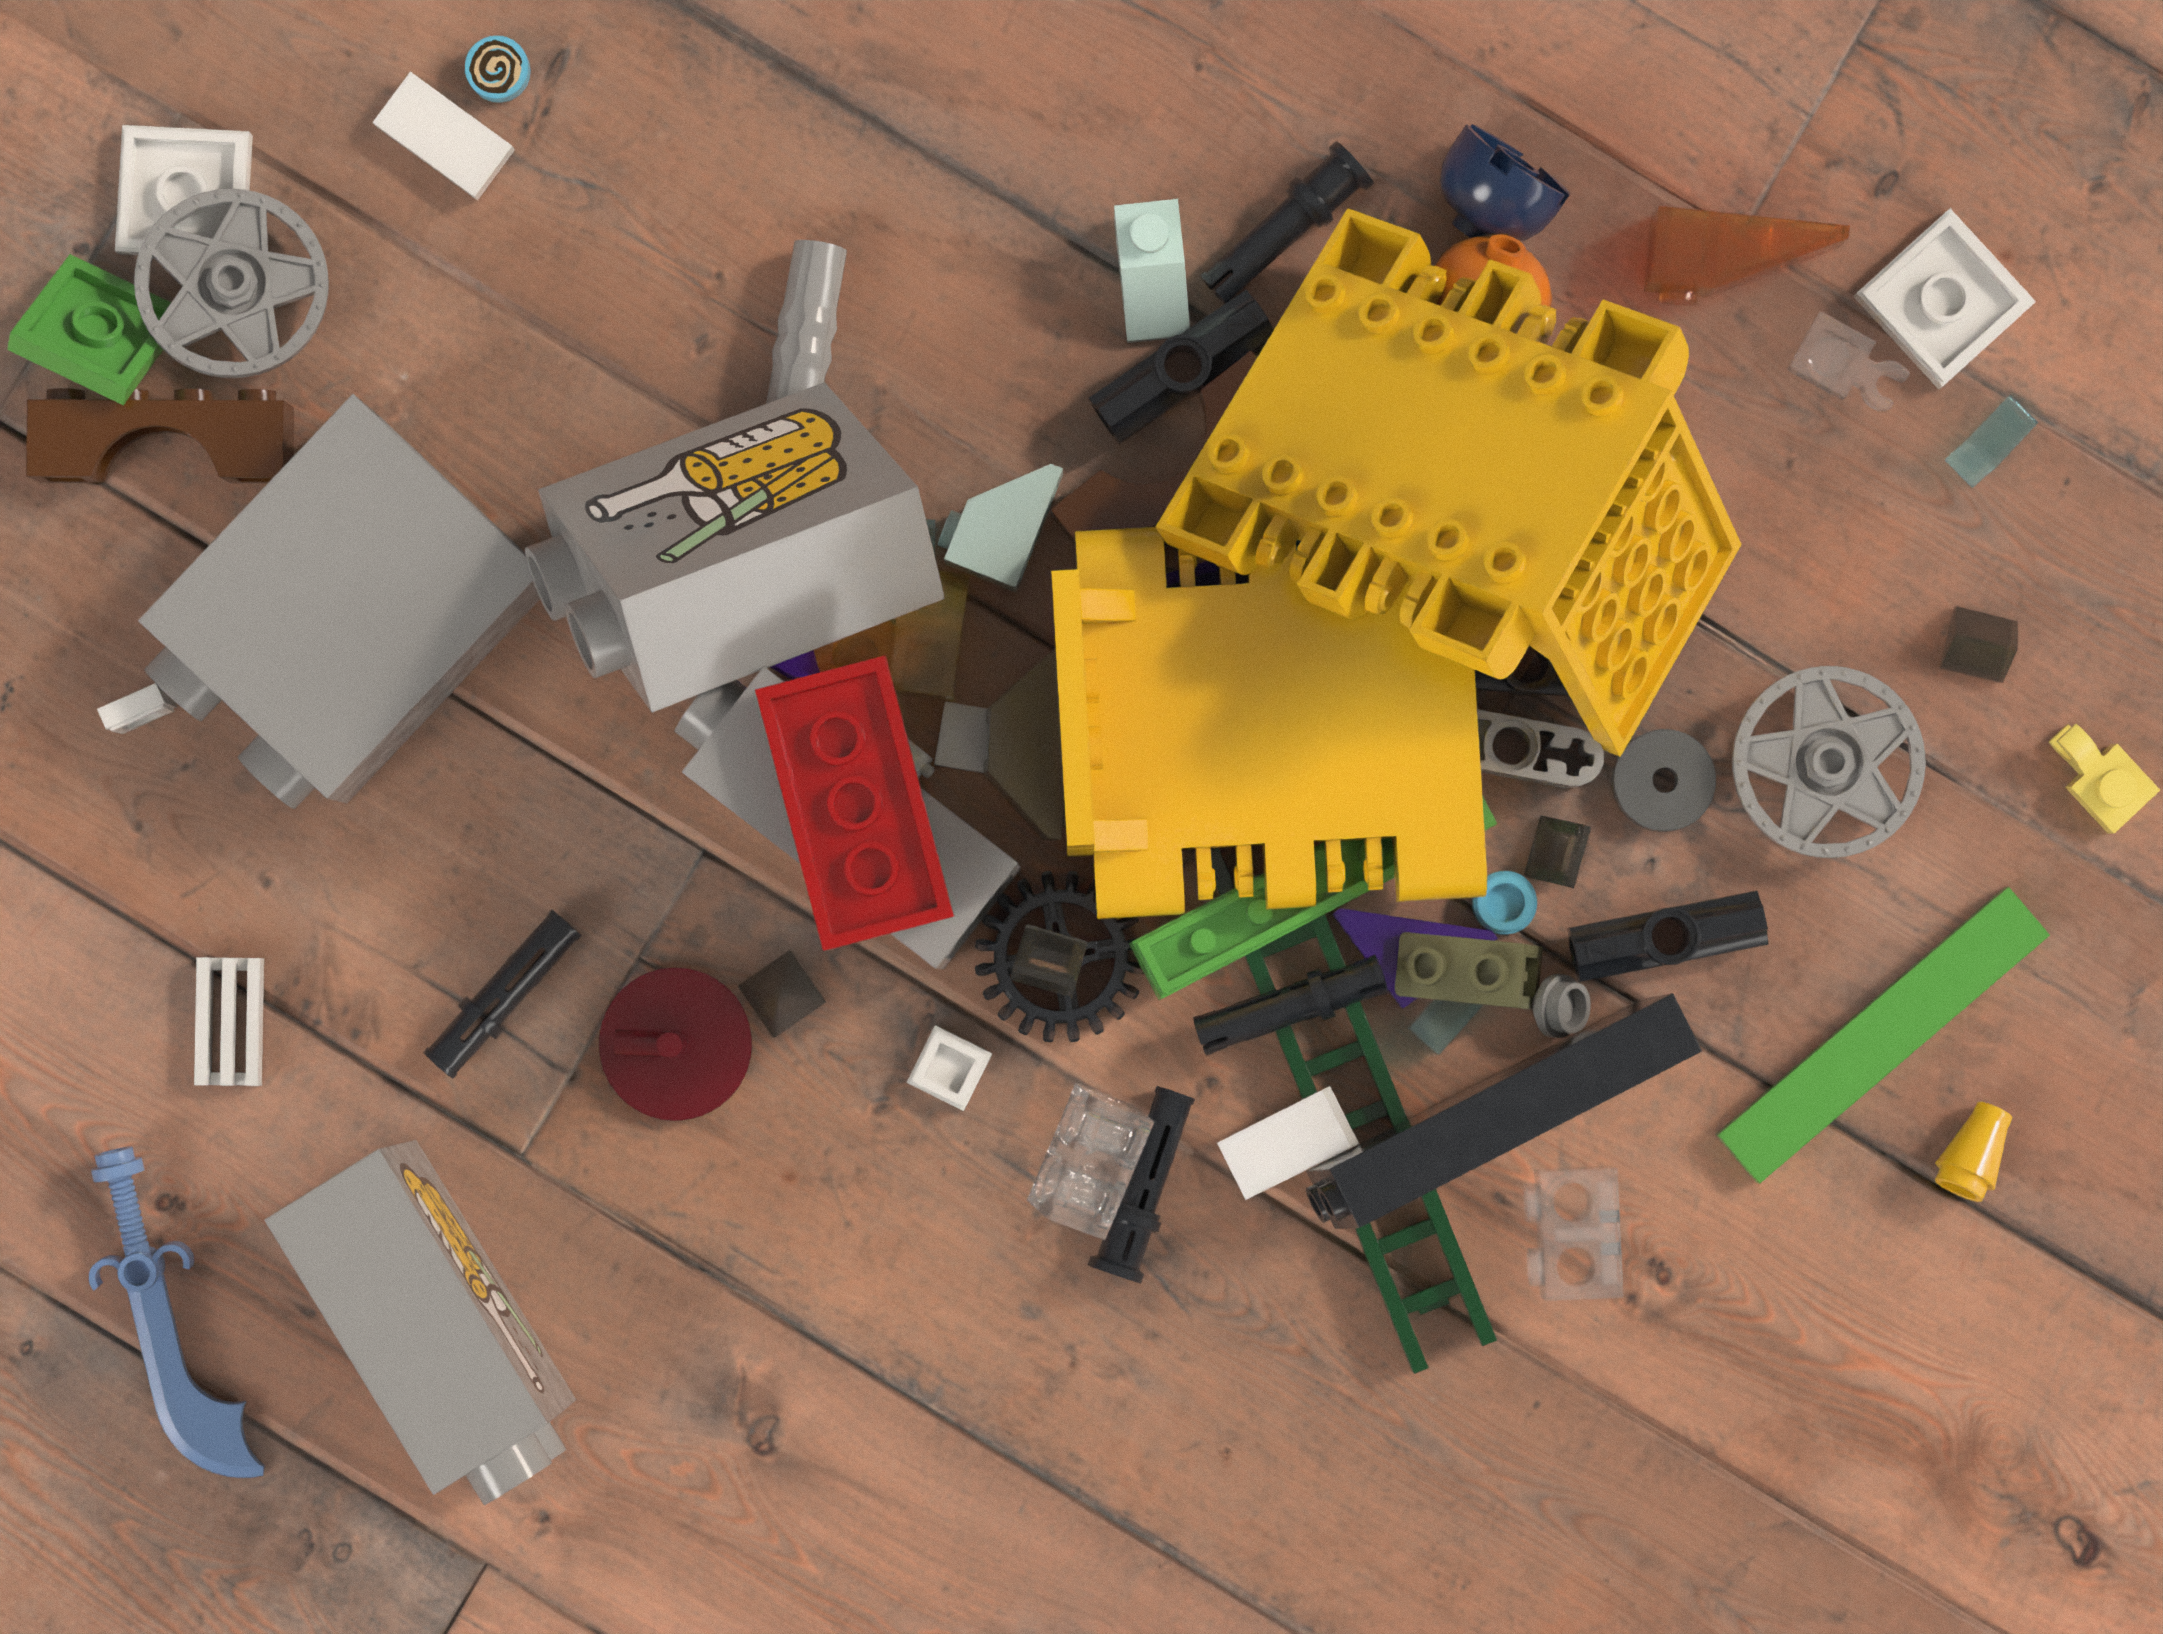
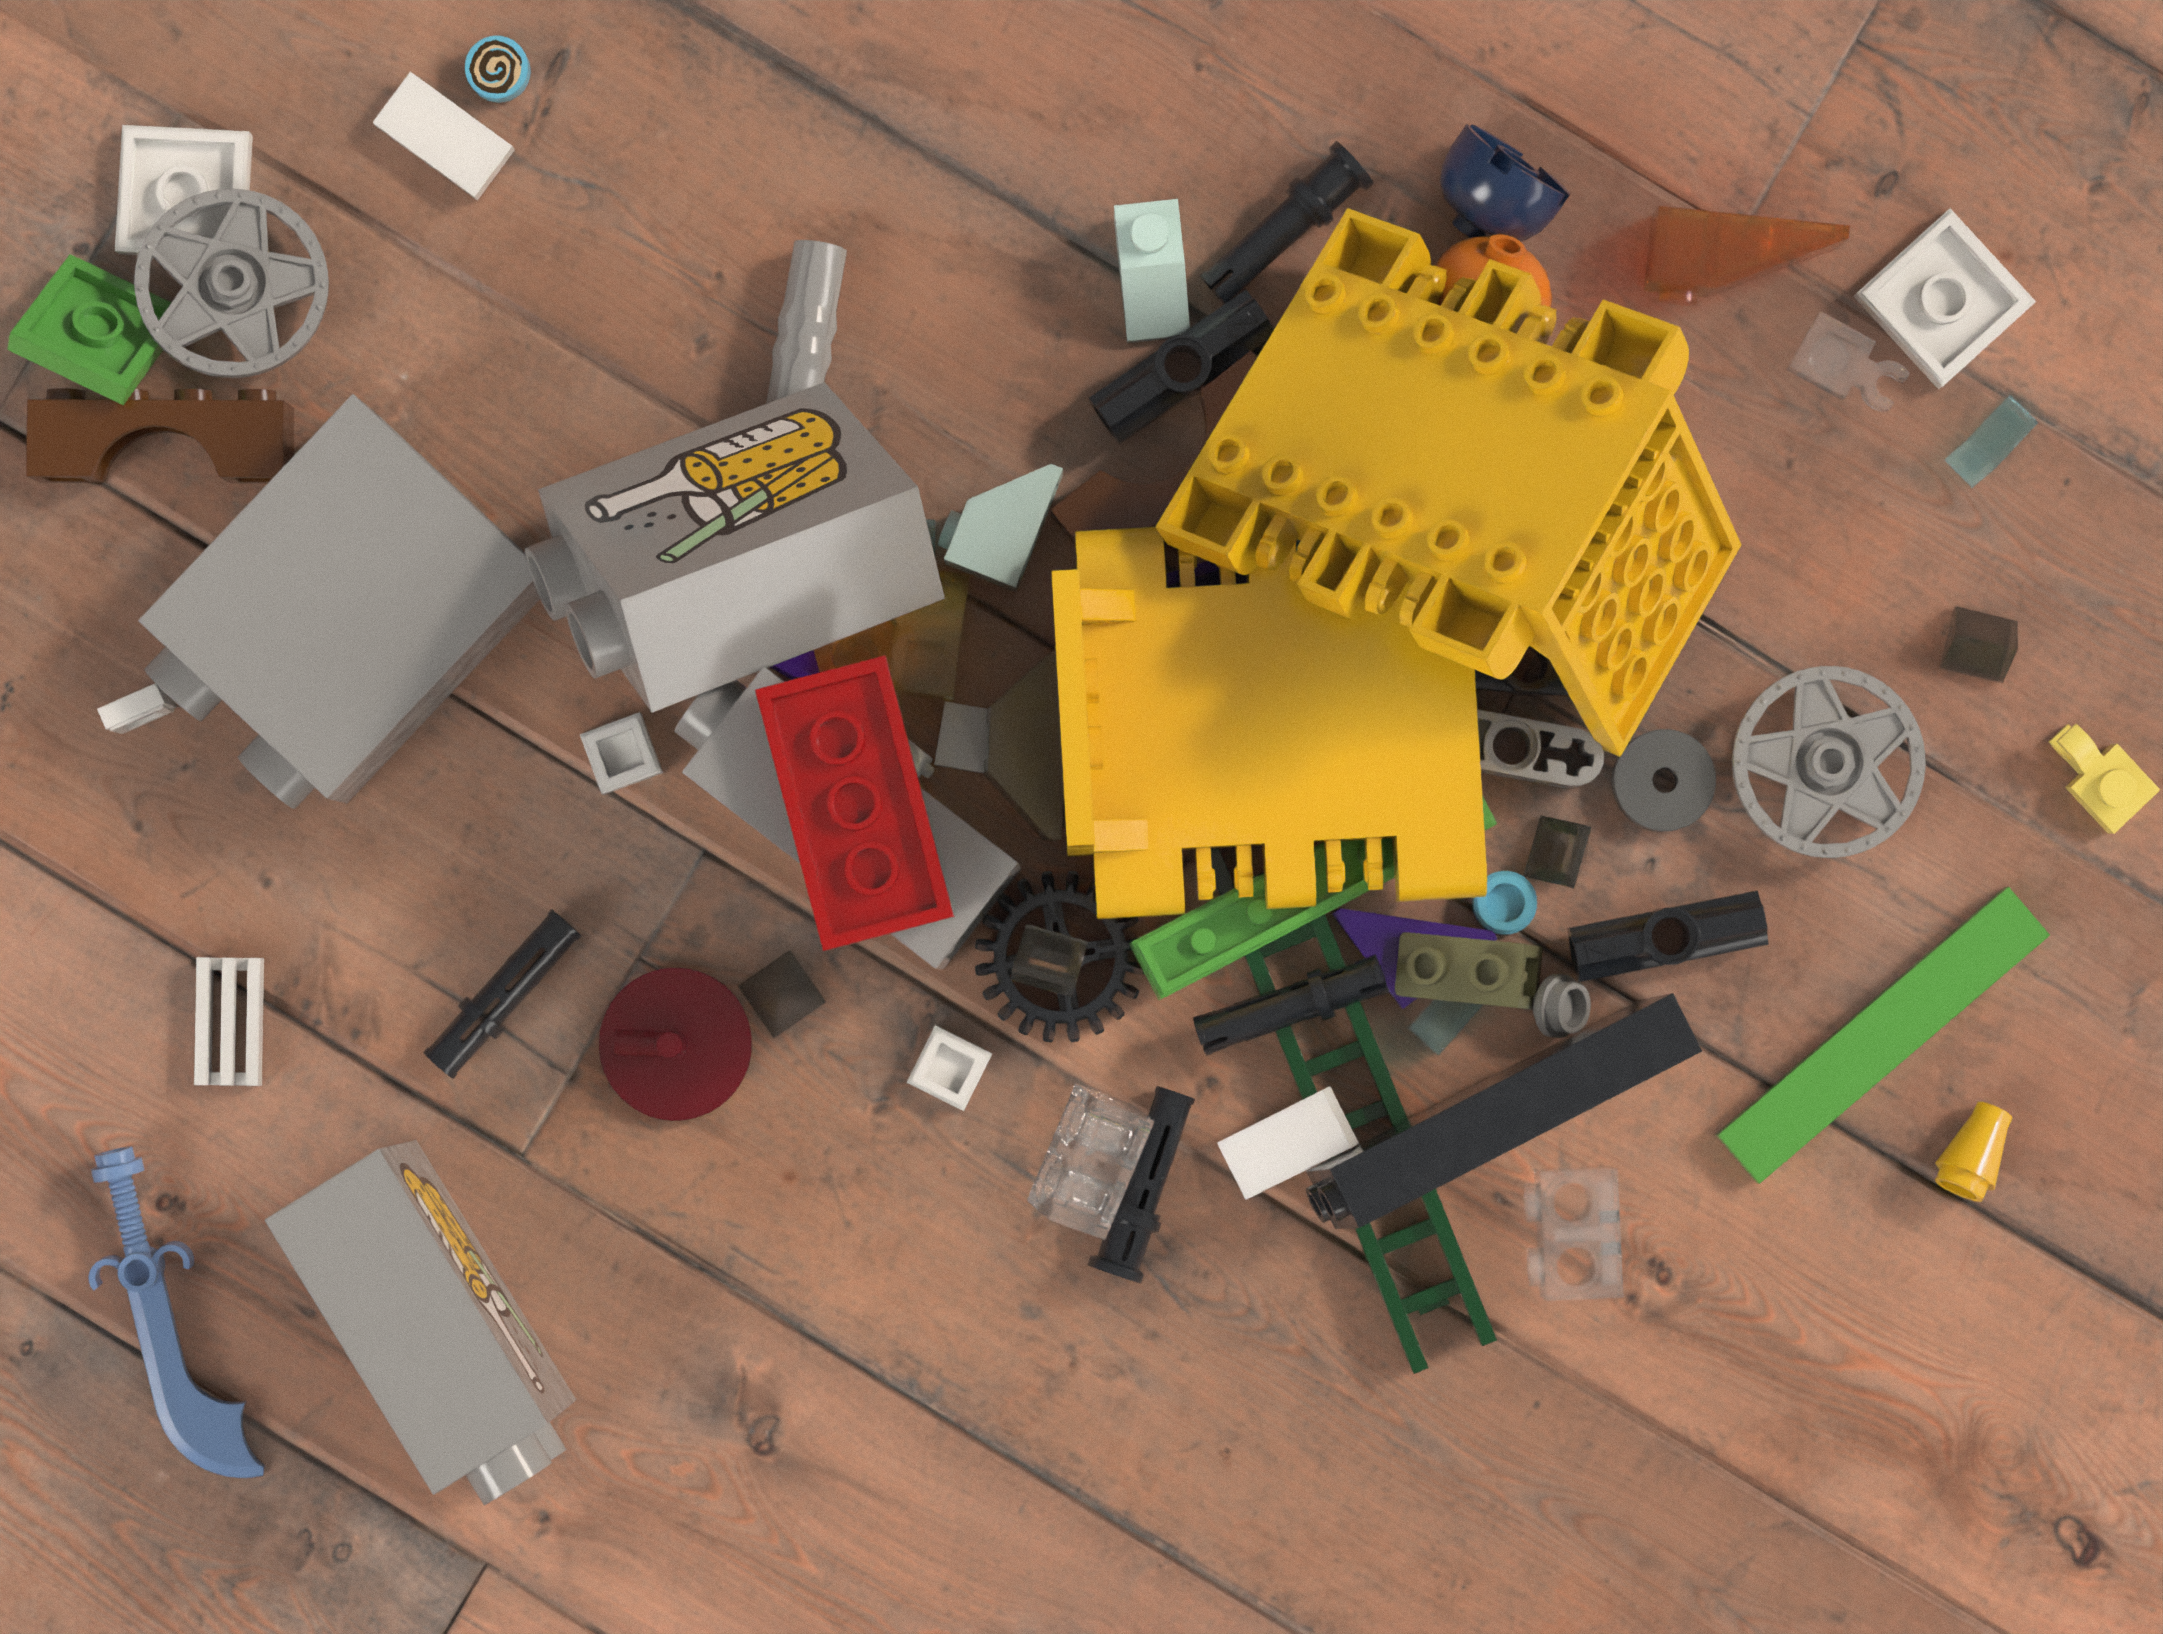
(621, 753): none -> white tile

